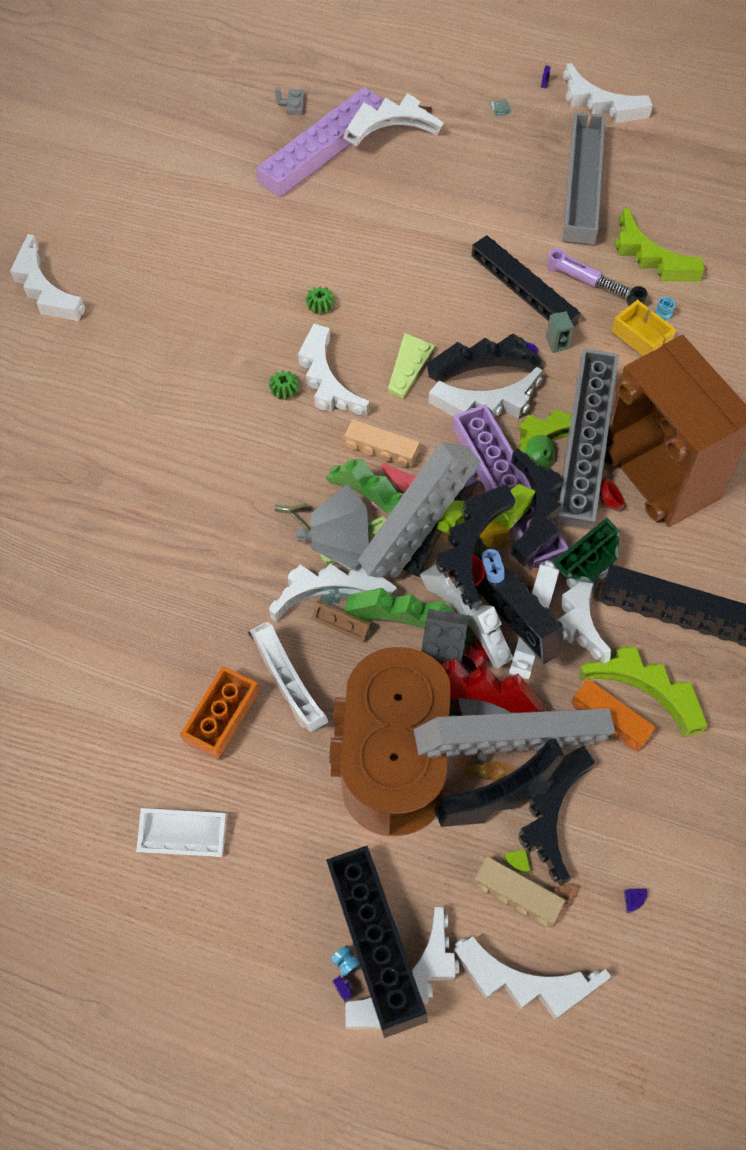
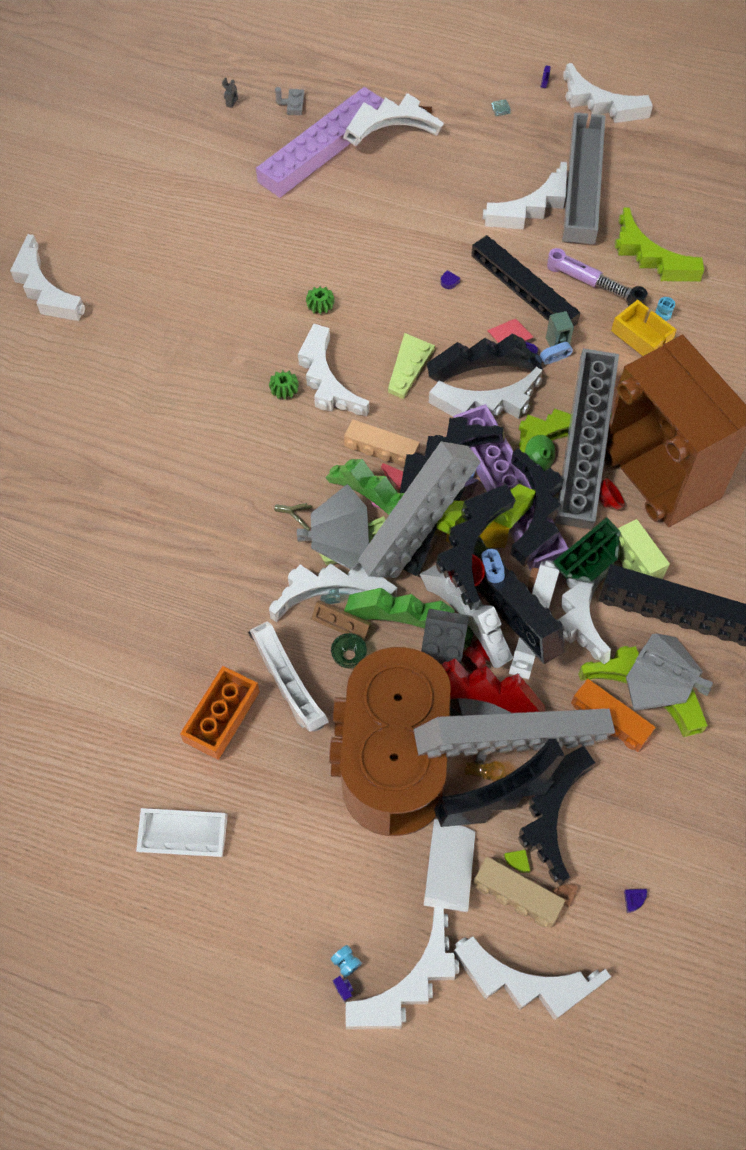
(231, 92): none -> dark grey plate
(345, 643): none -> clear green piece
(377, 942): black brick -> none
(449, 280): none -> dark purple tile
(450, 867): none -> white slope
(458, 433): none -> black arch
(504, 330): none -> coral piece
(513, 213): none -> white arch
(556, 353): none -> light blue beam
(640, 552): none -> yellowish green brick
(664, 674): none -> light grey panel

